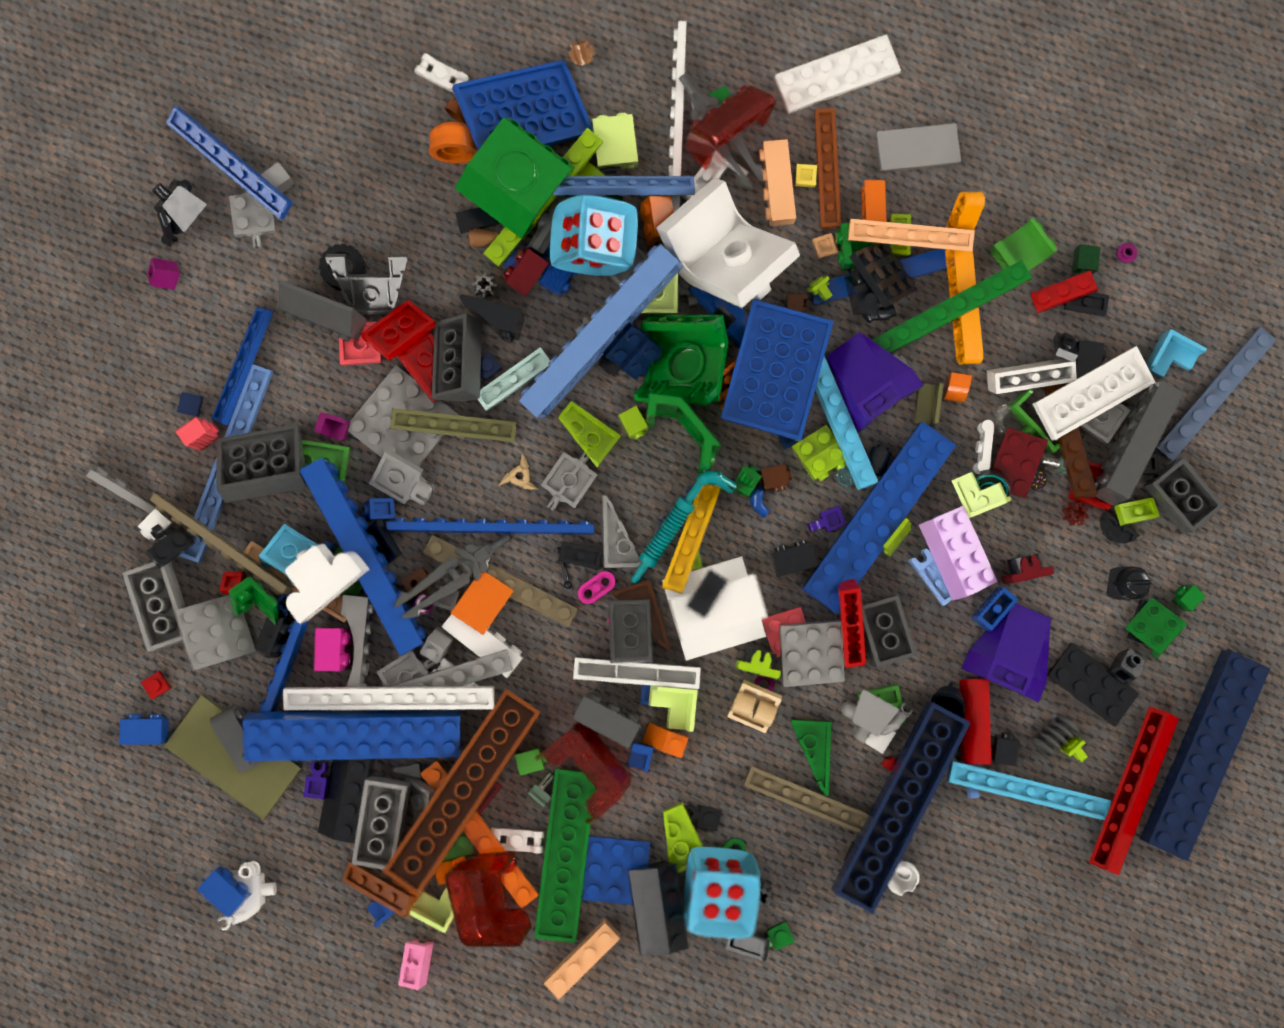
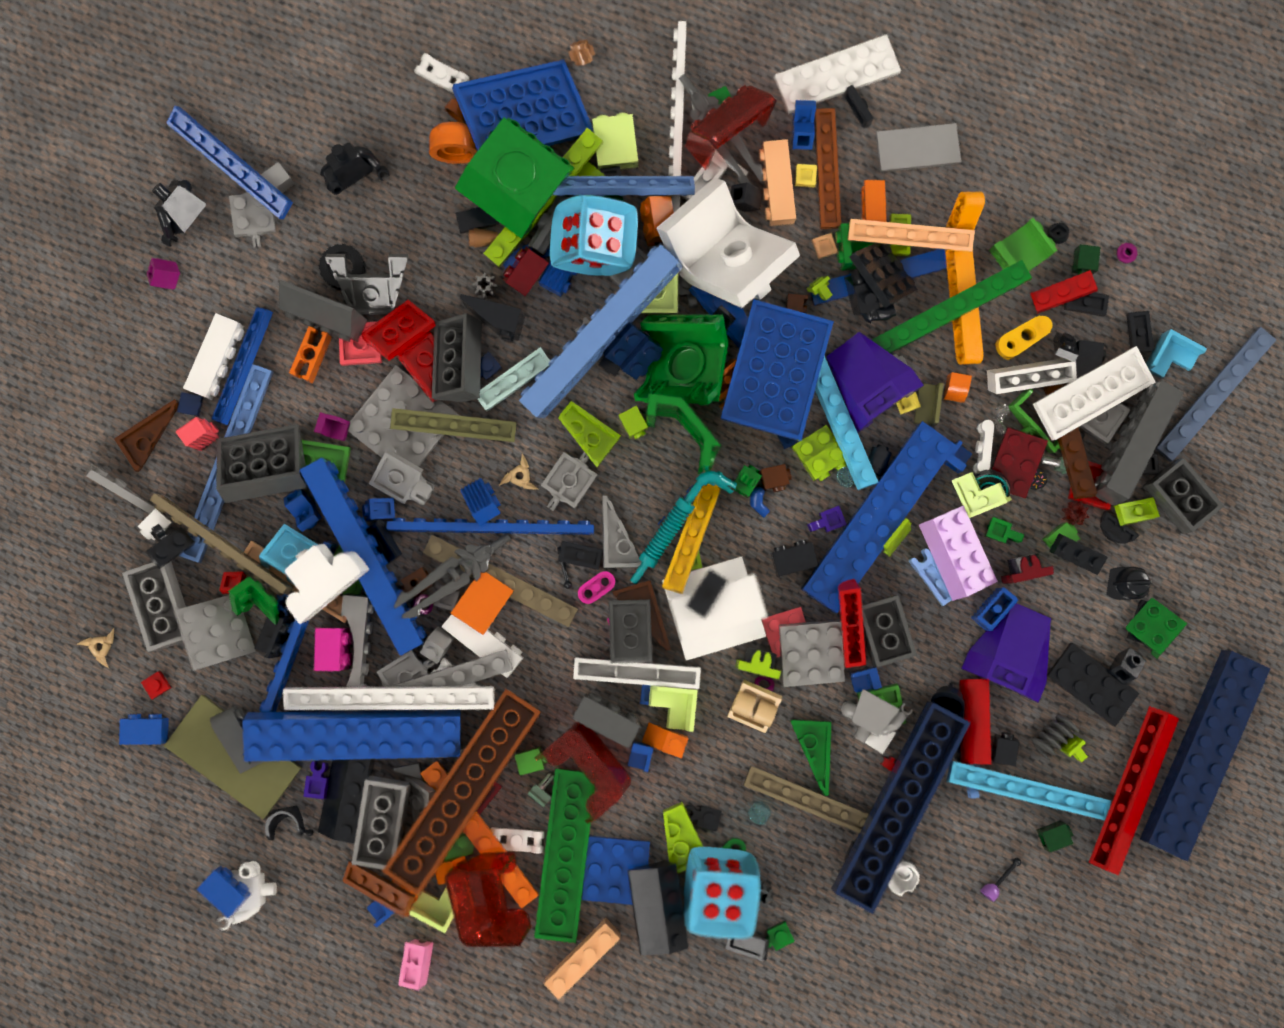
(106, 644): none -> tan piece
(142, 438): none -> reddish brown wing
(214, 356): none -> white brick
(278, 815): none -> black helmet
(302, 509): none -> blue brick
(305, 347): none -> orange piece
(349, 165): none -> black torso
(480, 501): none -> blue brick
(746, 197): none -> black brick
(759, 813): none -> clear light blue tile
(803, 124): none -> blue brick
(858, 106): none -> black plate
(865, 679): none -> blue panel
(908, 404): none -> light yellow plate
(958, 458): none -> blue panel
(991, 890): none -> hinge
(1001, 531): none -> green plate
(1036, 330): none -> yellow piece
(1055, 836): none -> dark green brick
(1058, 233): none -> black tile
(1065, 529): none -> bright green brick
(1078, 554): none -> black plate
(1140, 331): none -> black plate
(1188, 597): green plate -> none

